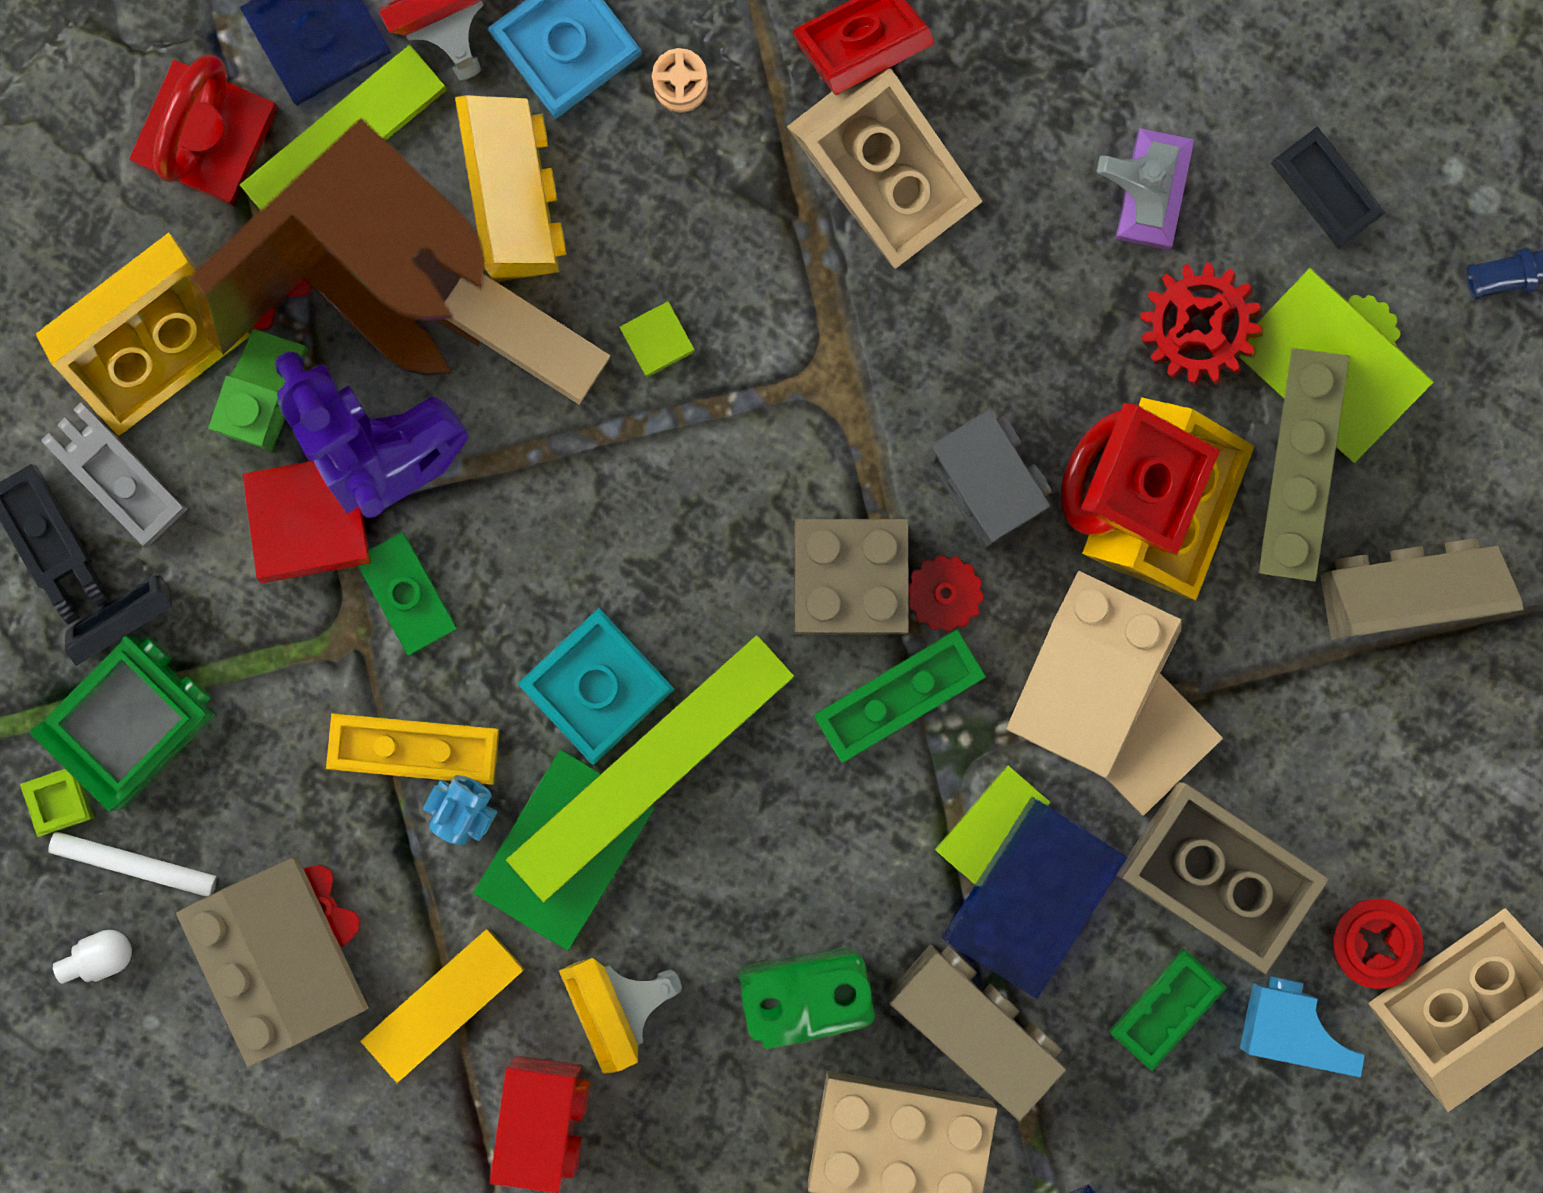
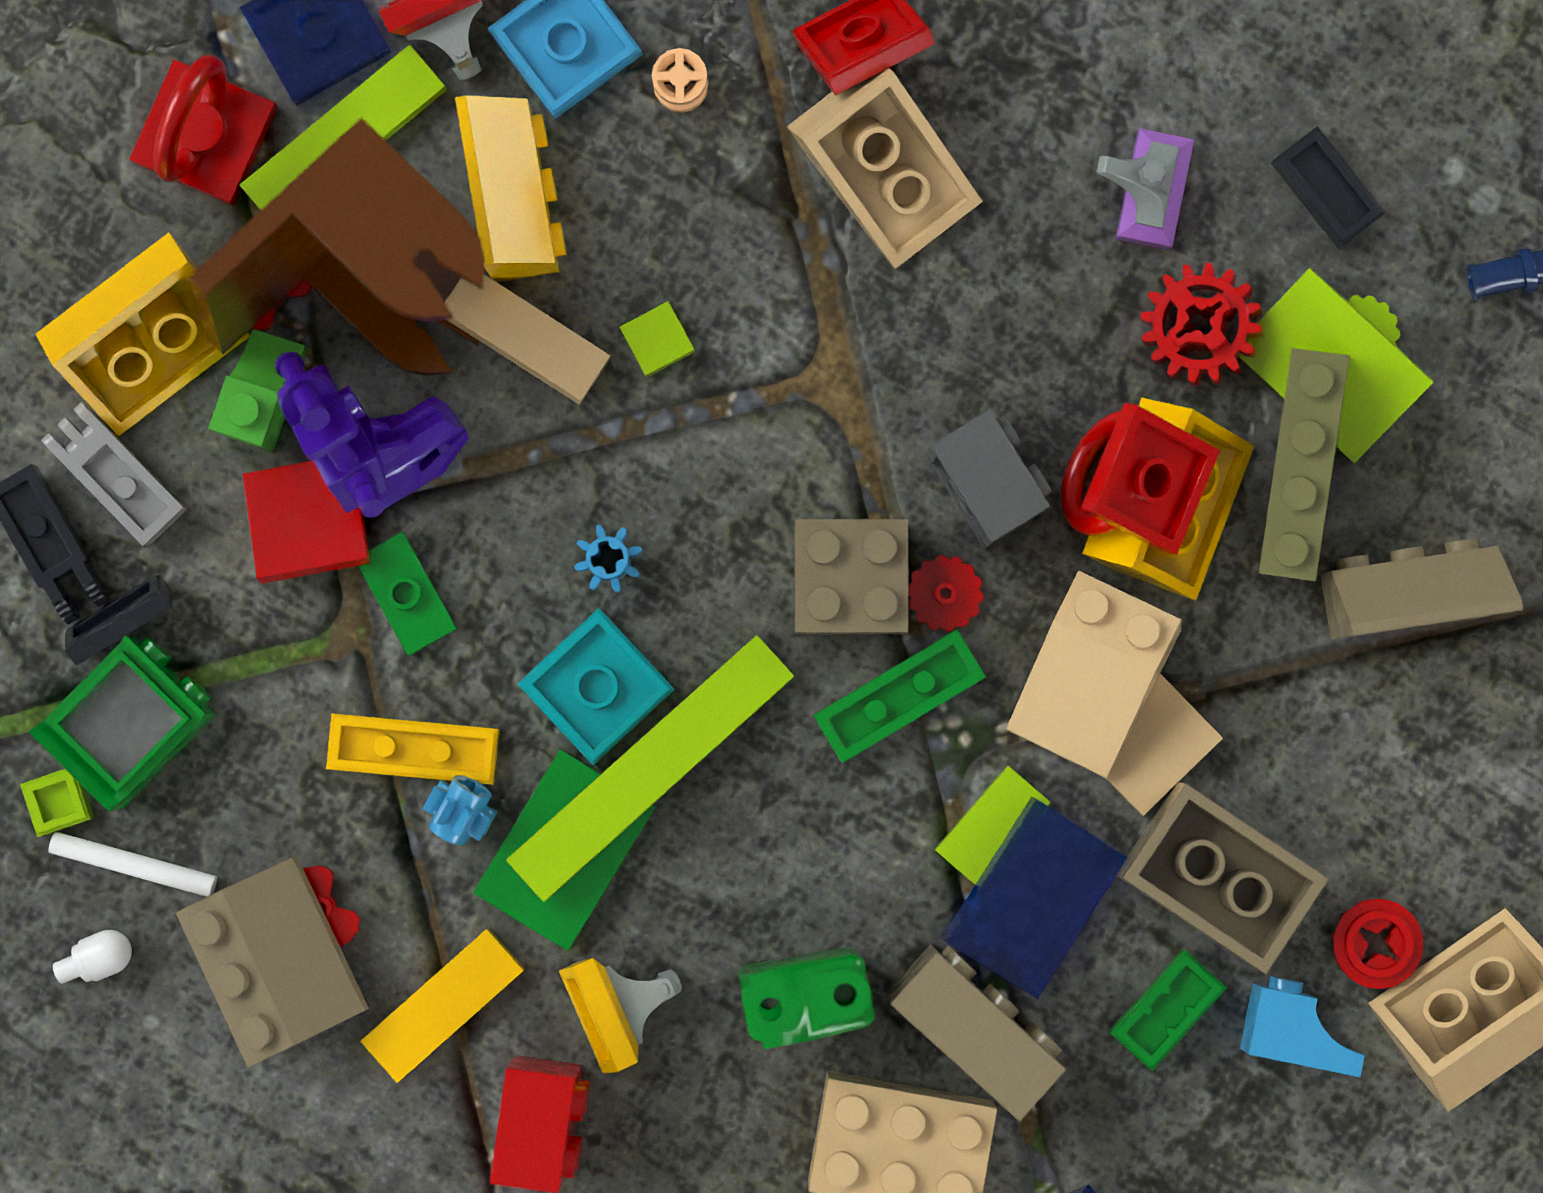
(594, 552): none -> dark azure gear

